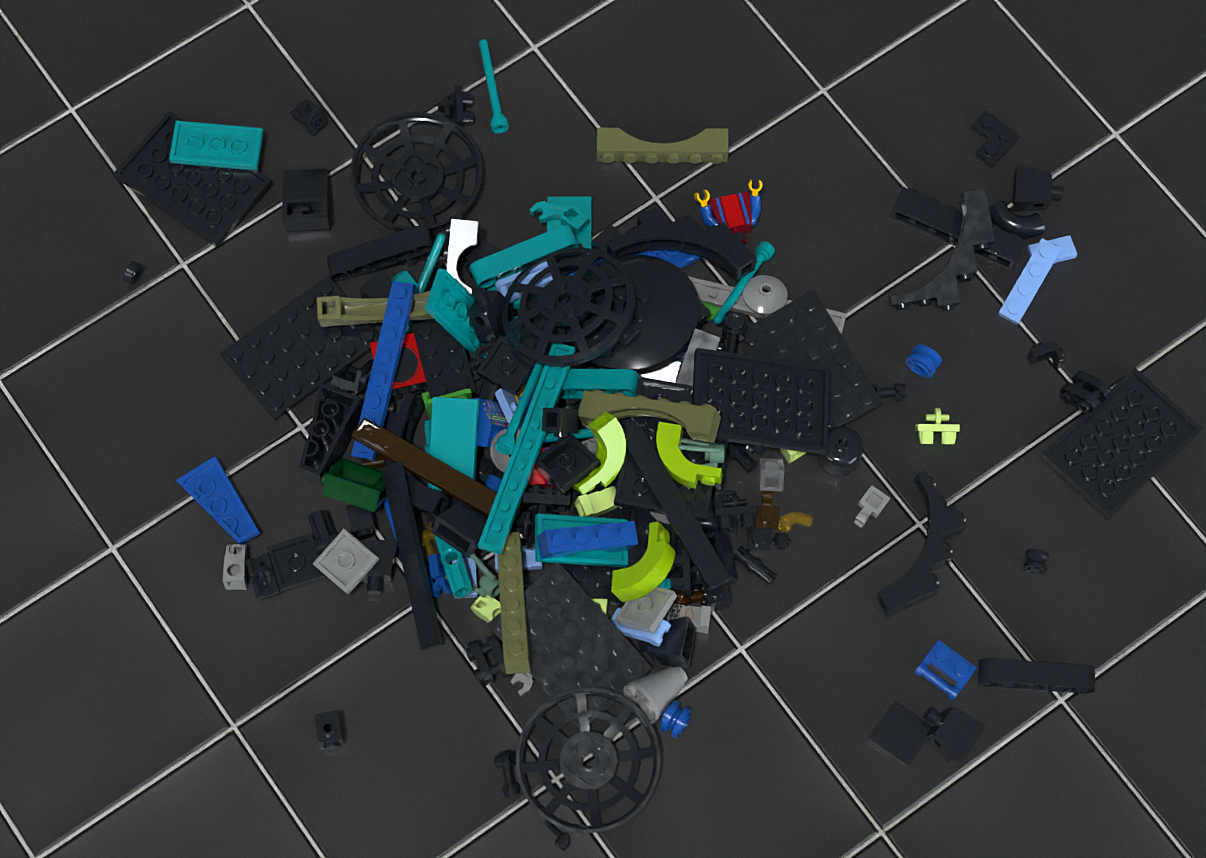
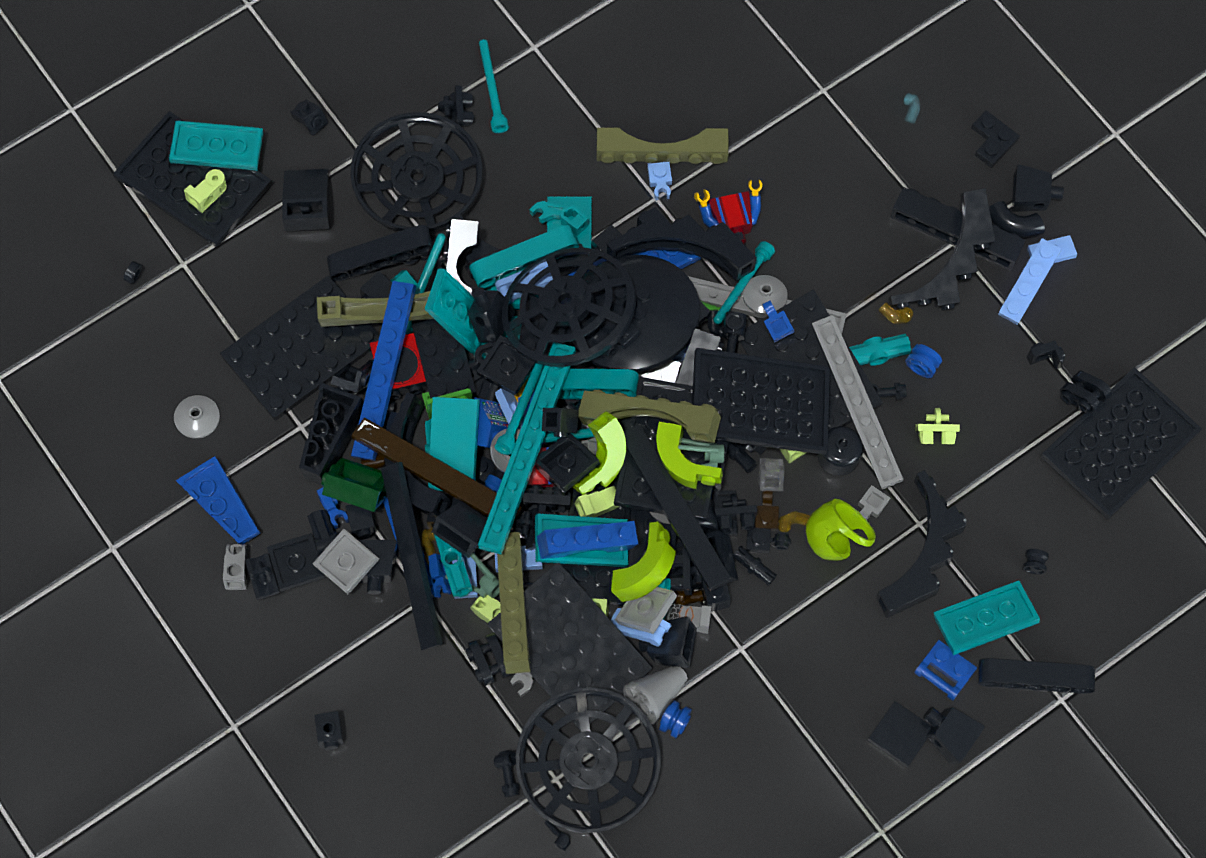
(200, 425): none -> light grey dish
(207, 191): none -> yellowish green leg
(329, 505): none -> blue plate
(660, 177): none -> light blue plate
(713, 327): none -> black arm
(777, 324): none -> blue plate
(832, 526): none -> lime piece
(857, 402): none -> light grey plate
(878, 350): none -> teal piece
(896, 316): none -> clear yellow arm
(914, 108): none -> clear light blue arm
(986, 617): none -> teal plate

